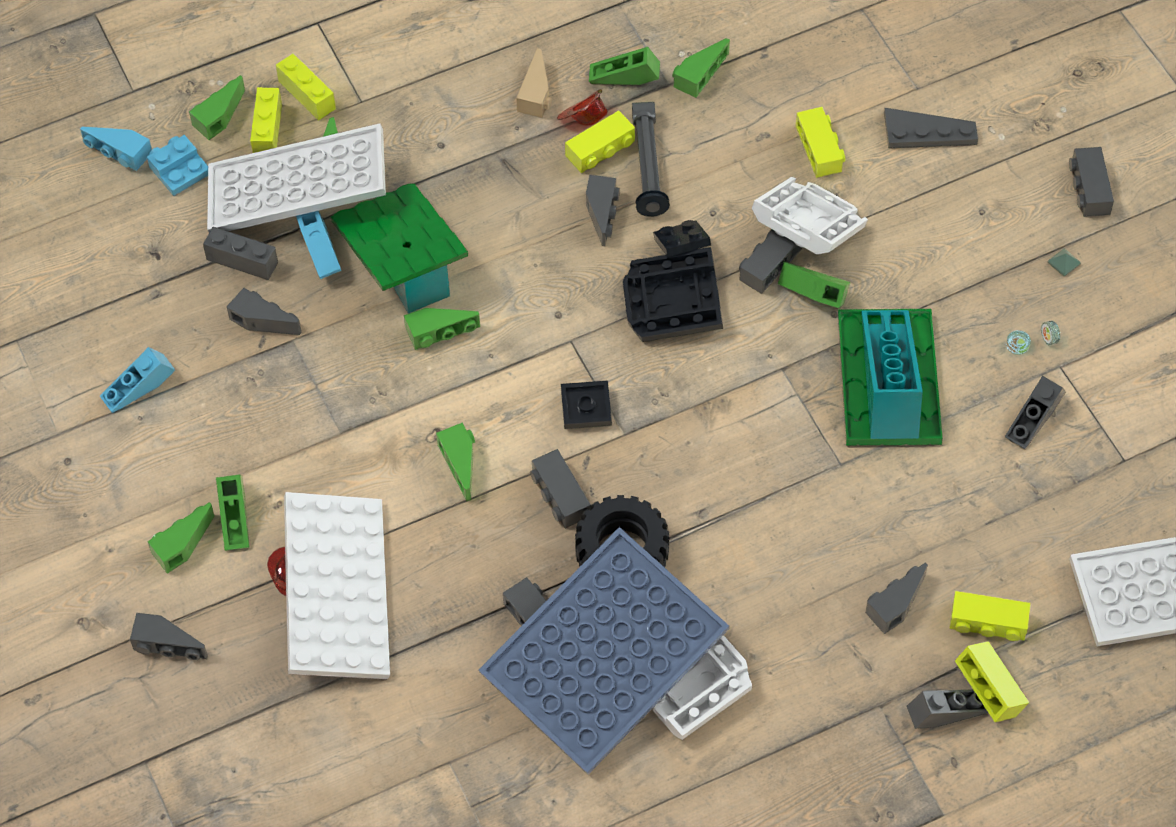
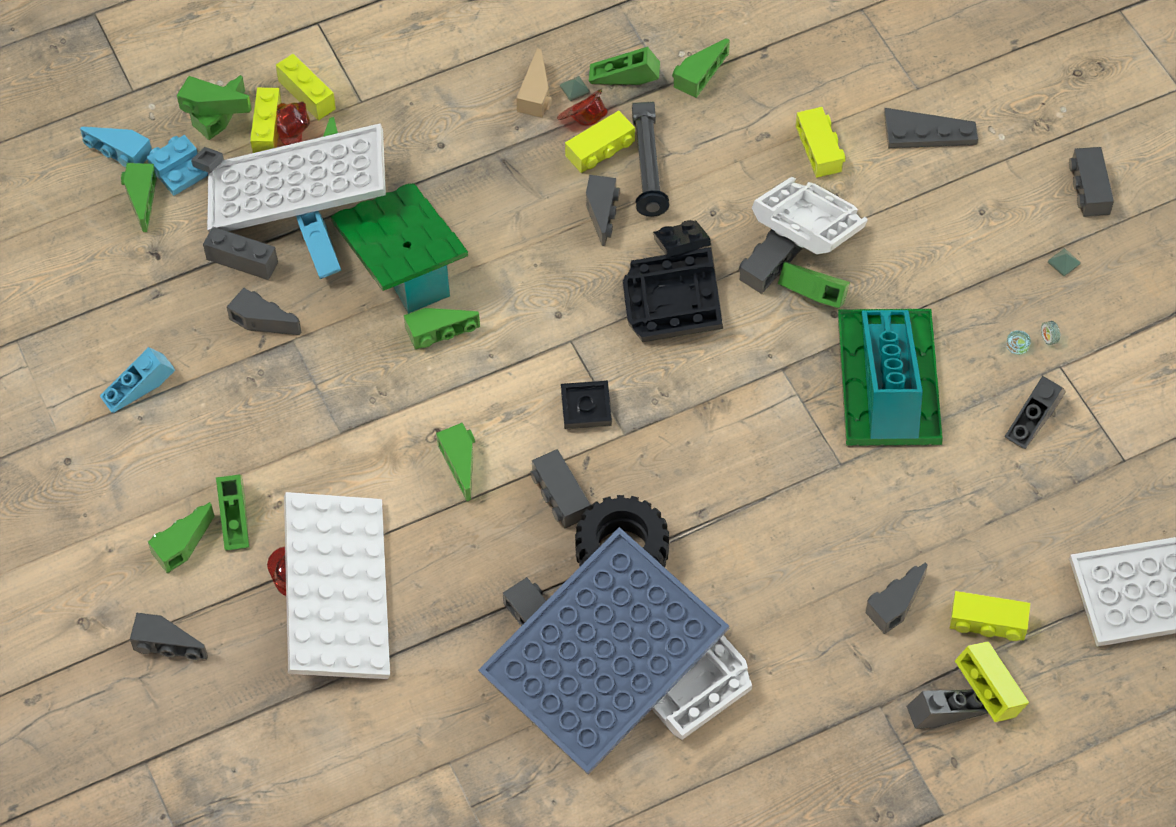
(140, 187): none -> bright green slope
(207, 159): none -> dark grey plate
(211, 99): none -> bright green slope
(291, 122): none -> clear red piece
(574, 88): none -> sand green slope

